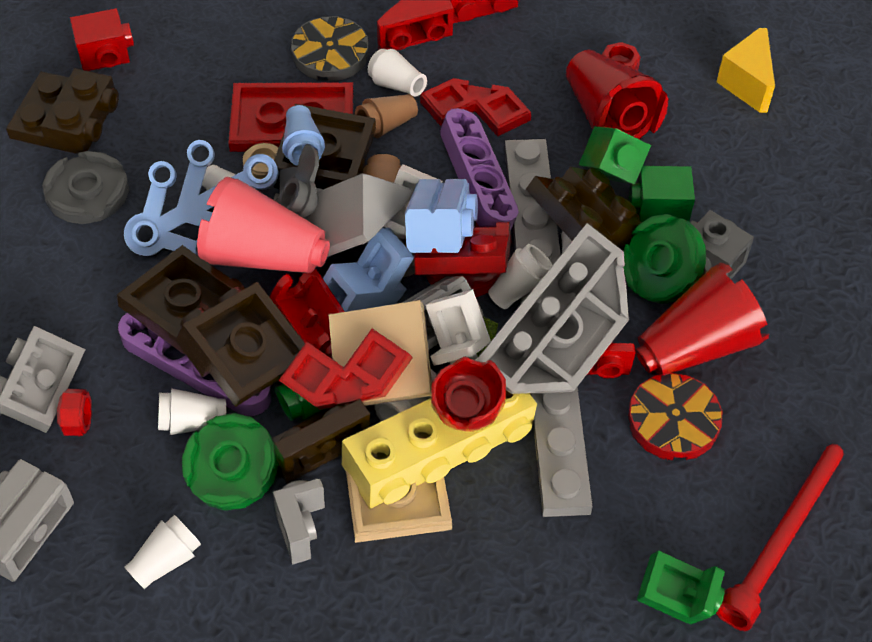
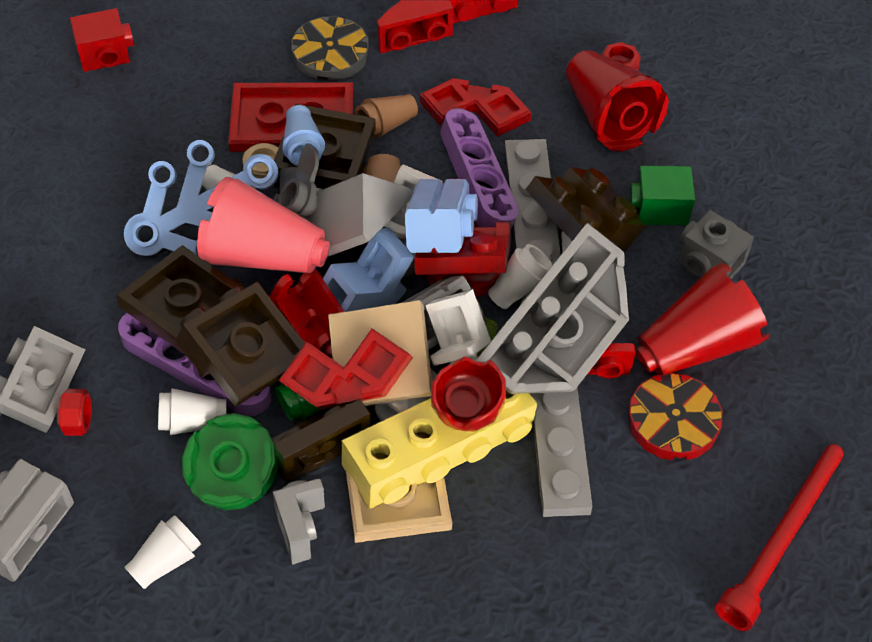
(65, 111): dark brown plate -> none
(90, 198): dark grey tile -> none
(394, 72): white cone -> none
(615, 154): green brick -> none
(664, 258): green tile -> none
(681, 588): green bracket -> none
(749, 71): yellow slope -> none

